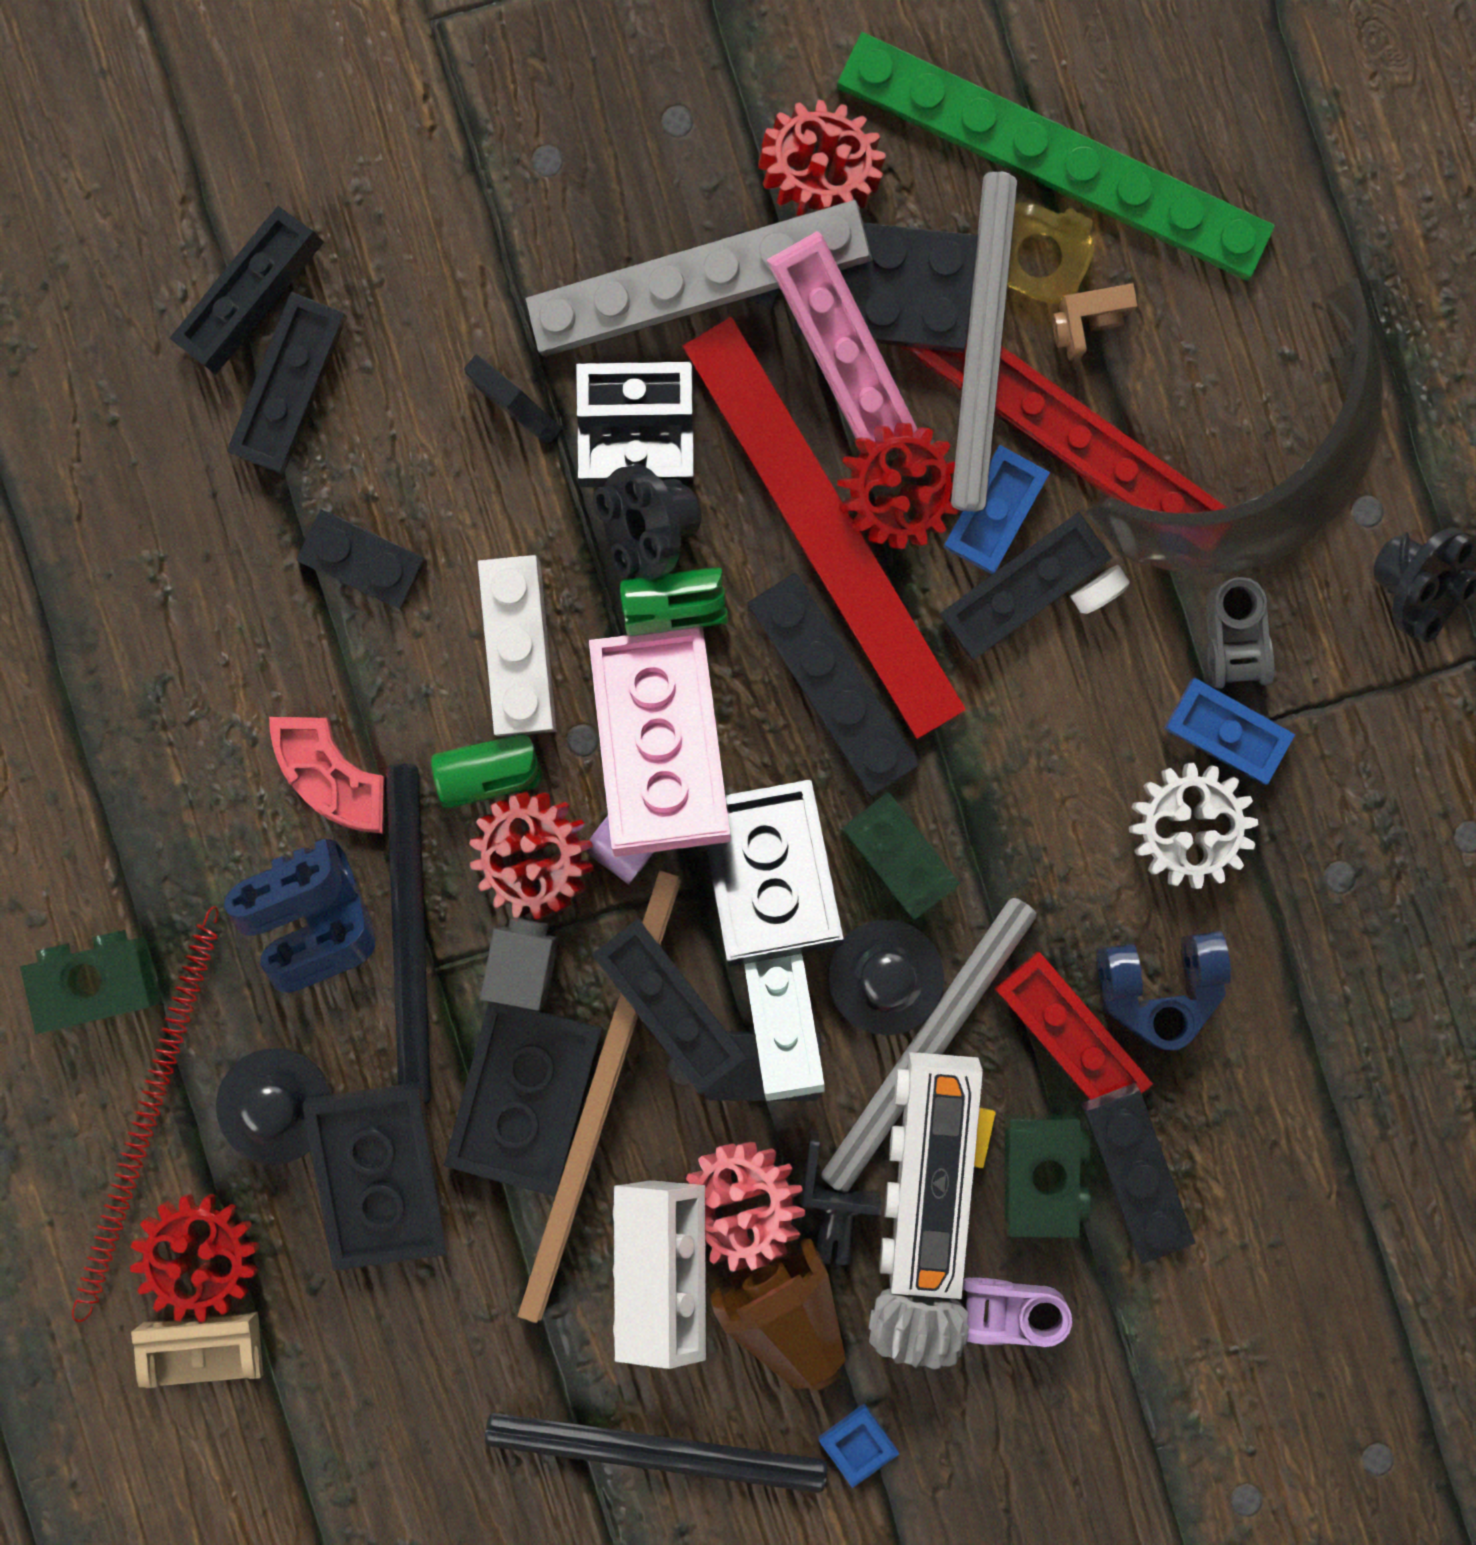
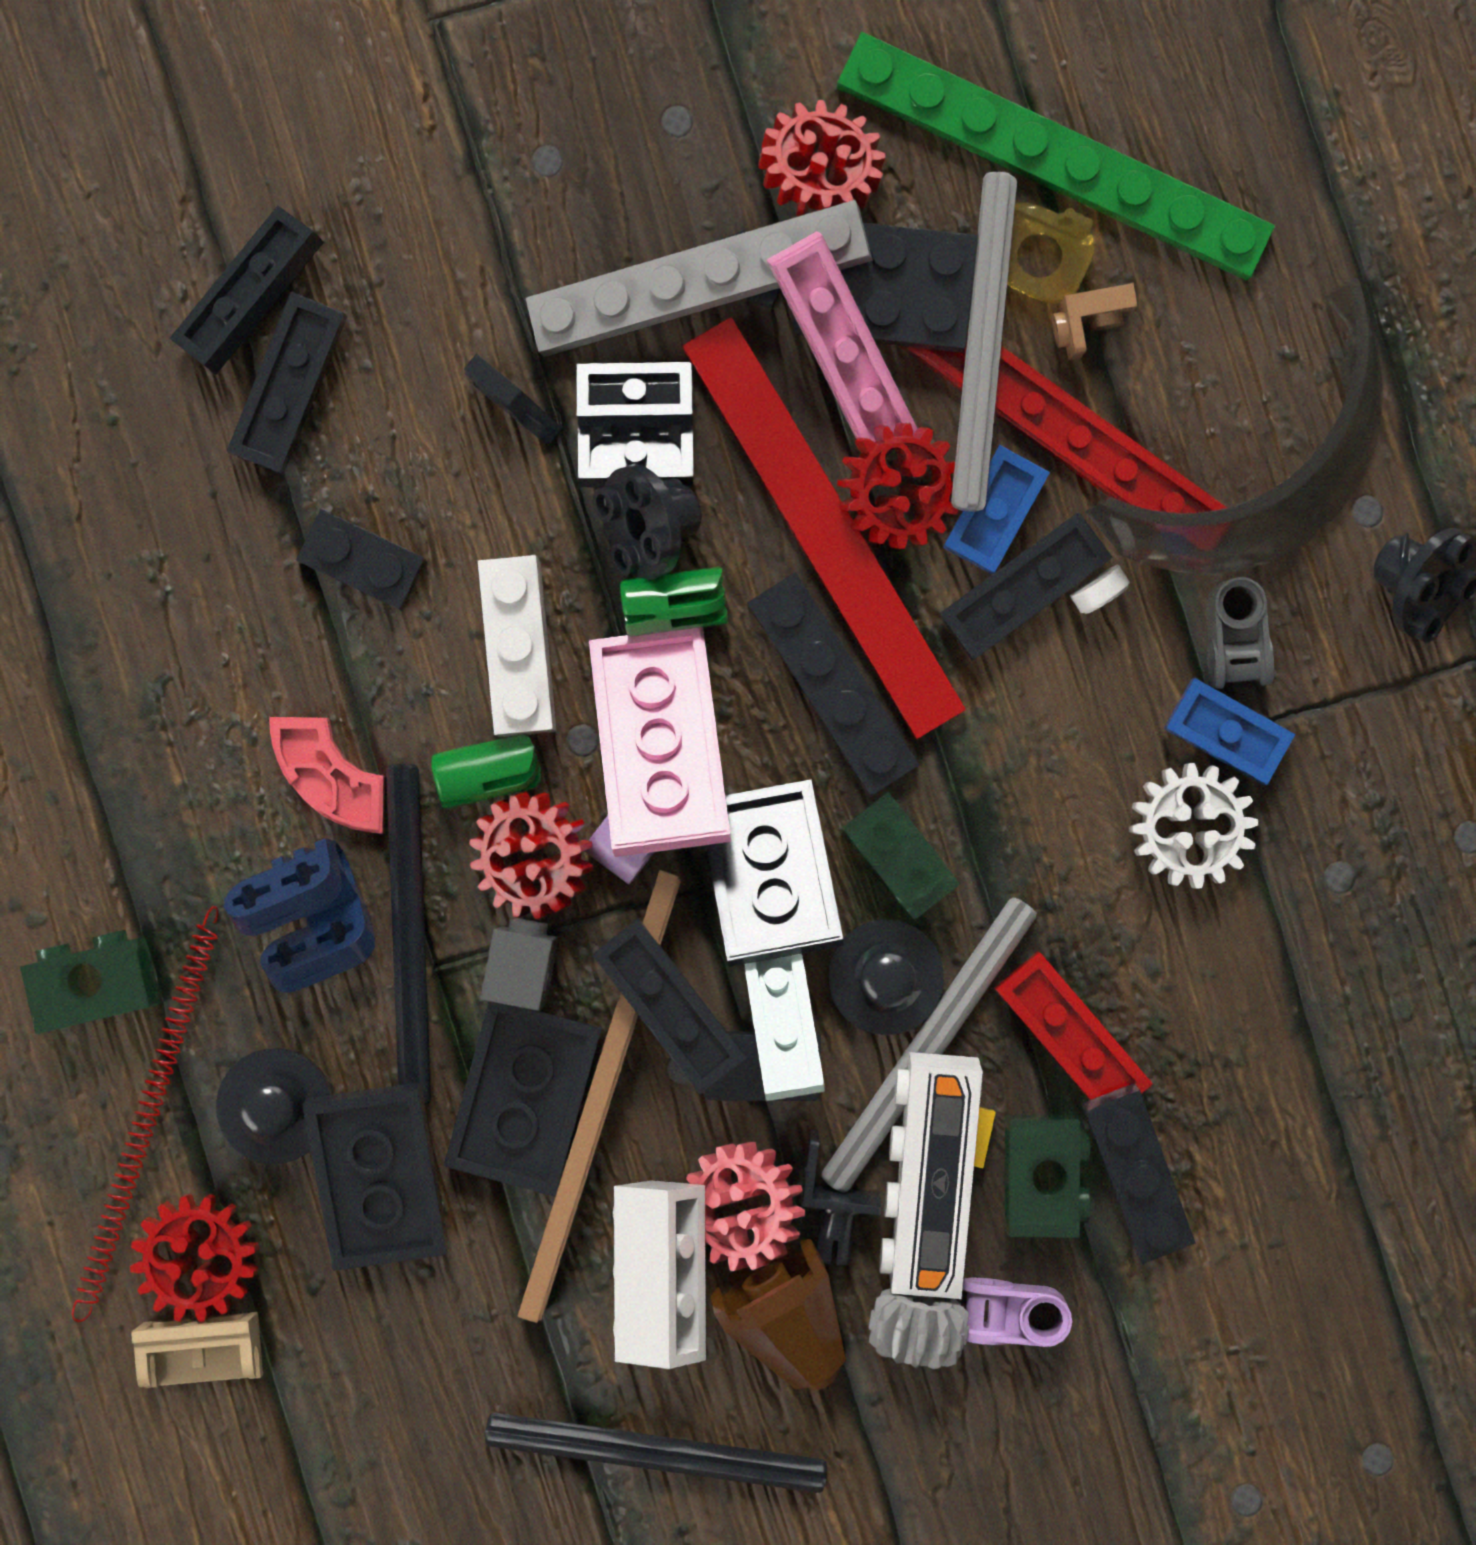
(858, 1445): blue tile -> none
(1205, 972): dark blue piece -> none

